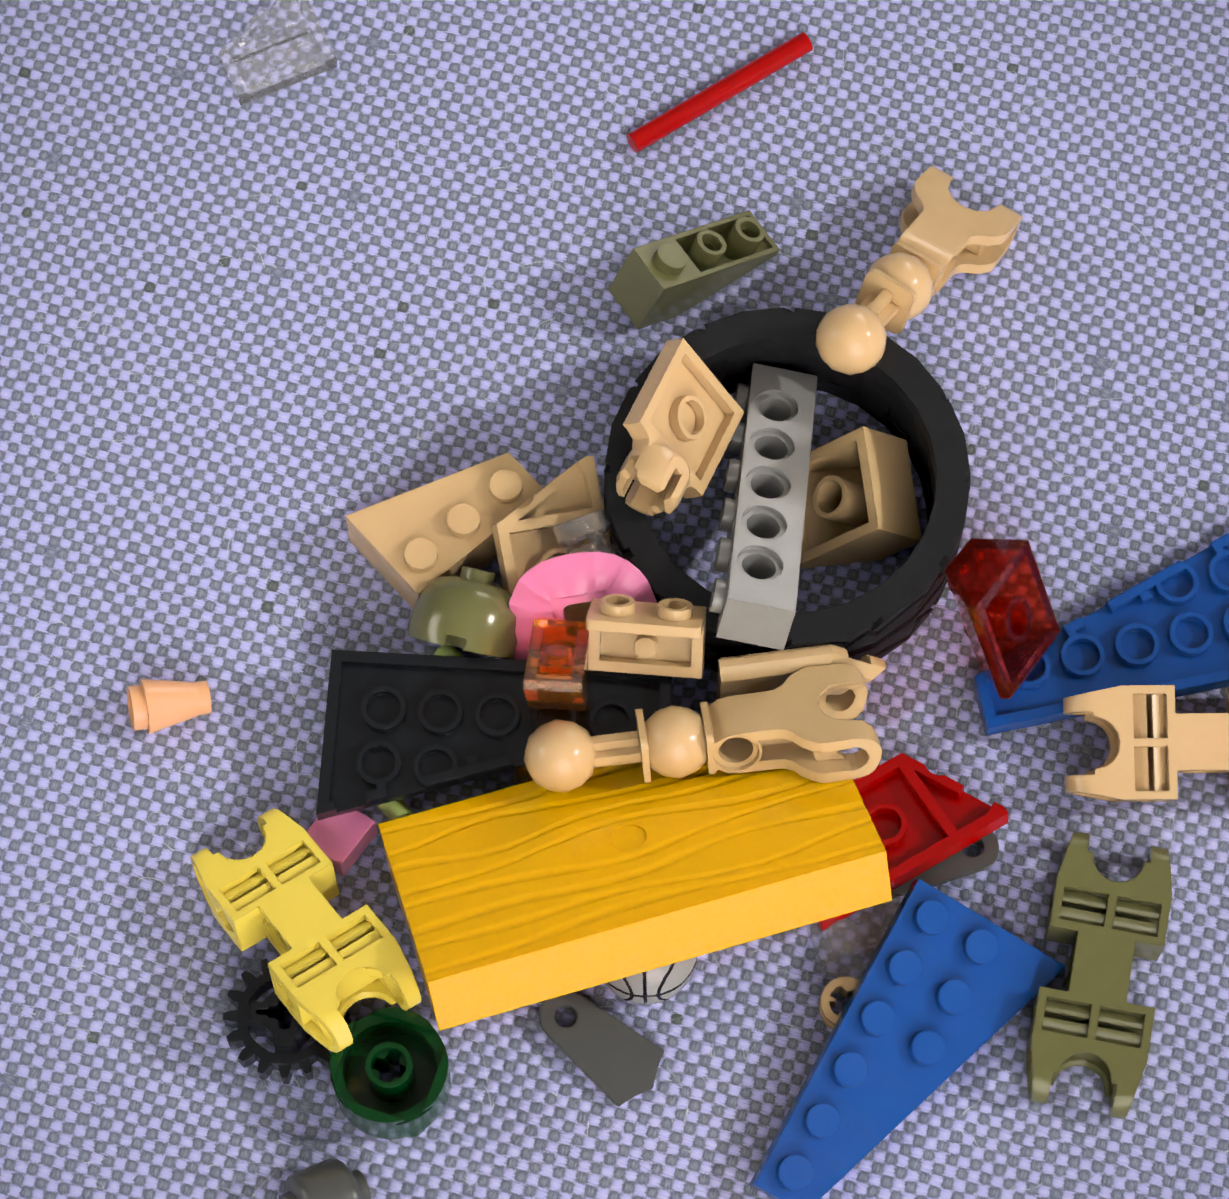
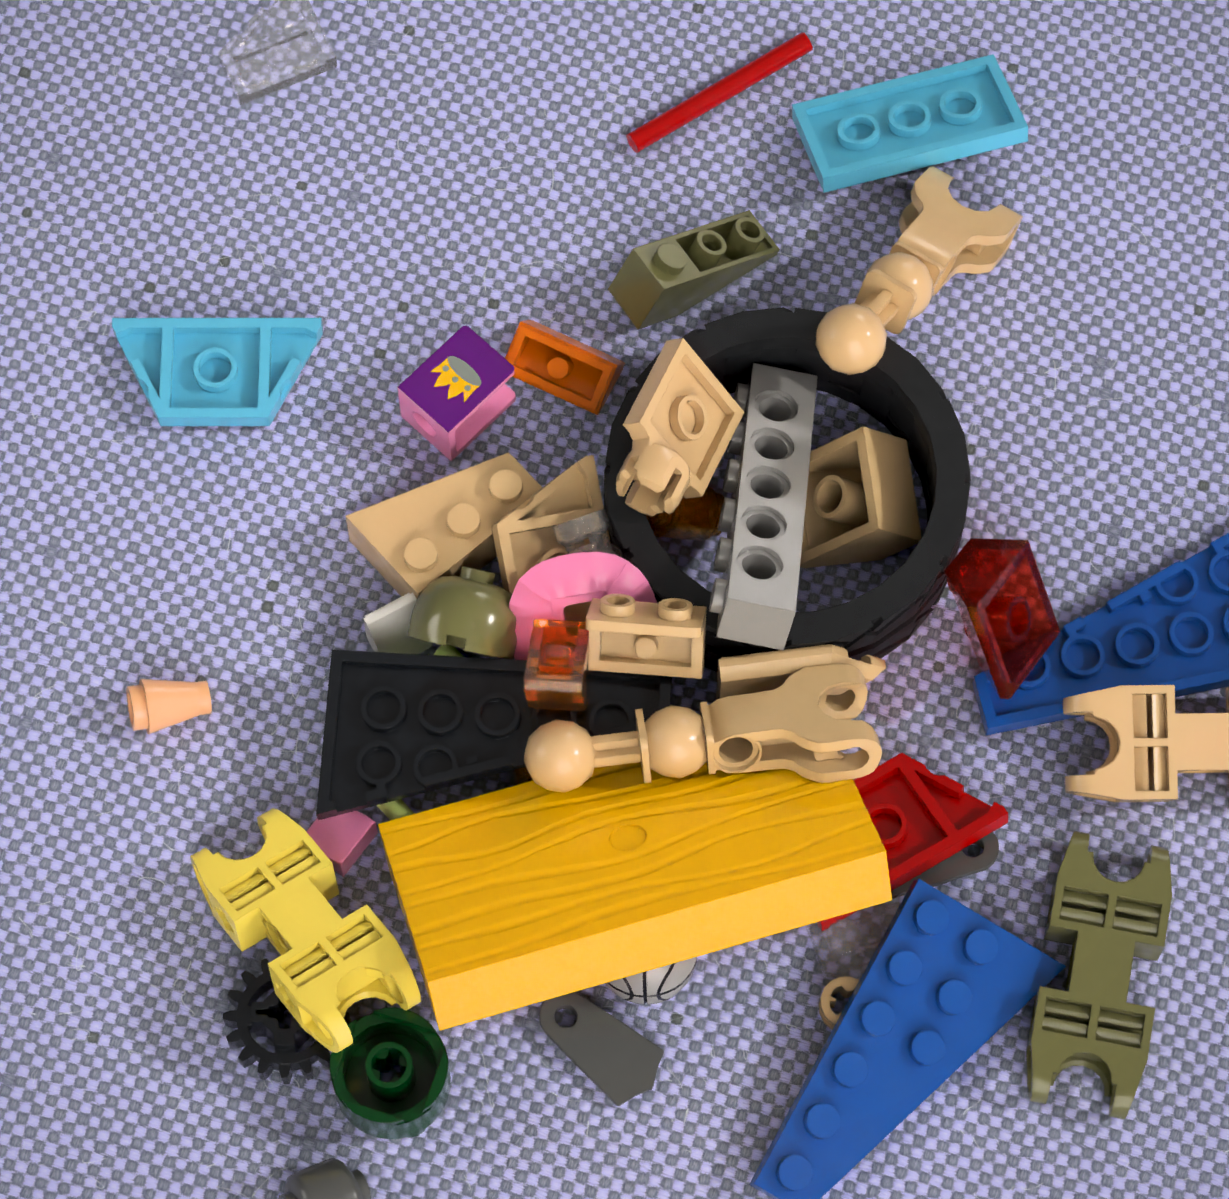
(217, 366): none -> medium azure wing
(389, 628): none -> white slope
(457, 392): none -> piece
(563, 366): none -> orange slope
(691, 519): none -> clear orange brick
(909, 123): none -> medium azure plate

